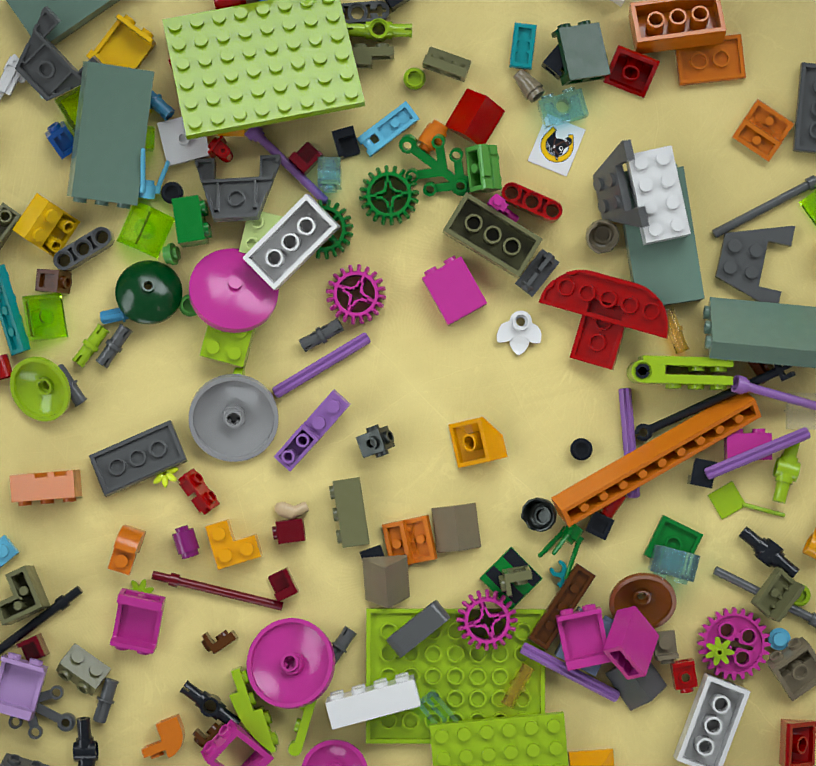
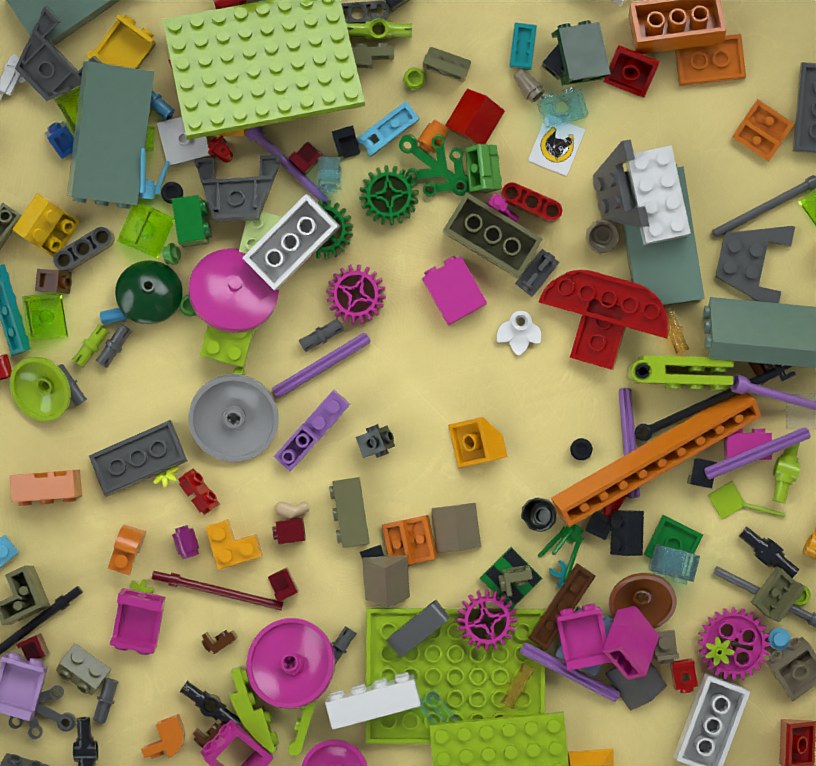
(627, 532): none -> black brick

